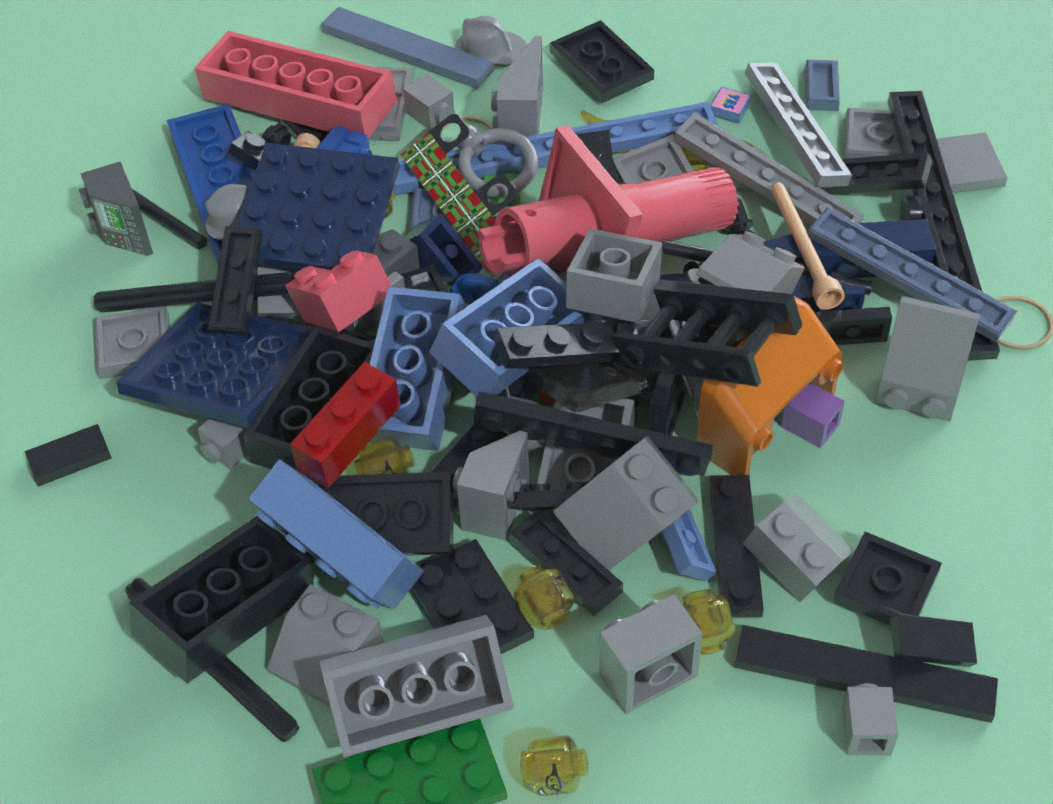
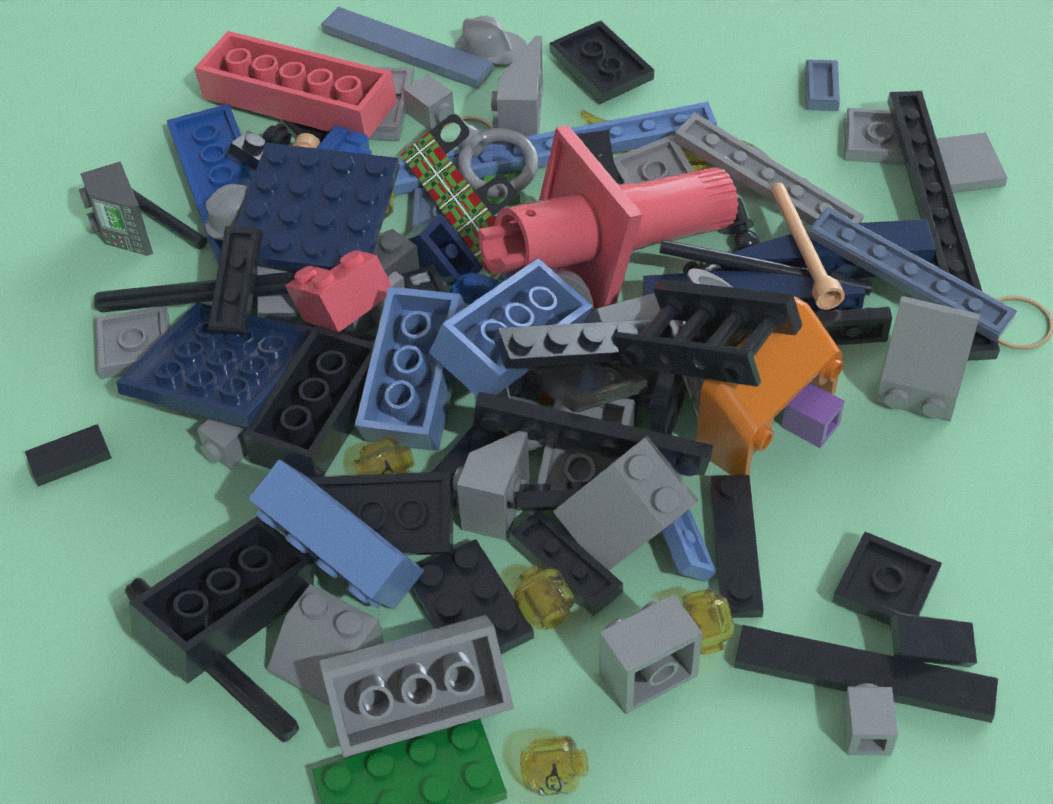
(345, 425): red brick -> none
(613, 275): light grey brick -> none
(730, 104): tile -> none
(748, 264): light grey slope -> none
(797, 546): light grey slope -> none
(798, 125): light grey plate -> none
(886, 173): black plate -> none
(911, 208): black tile -> none

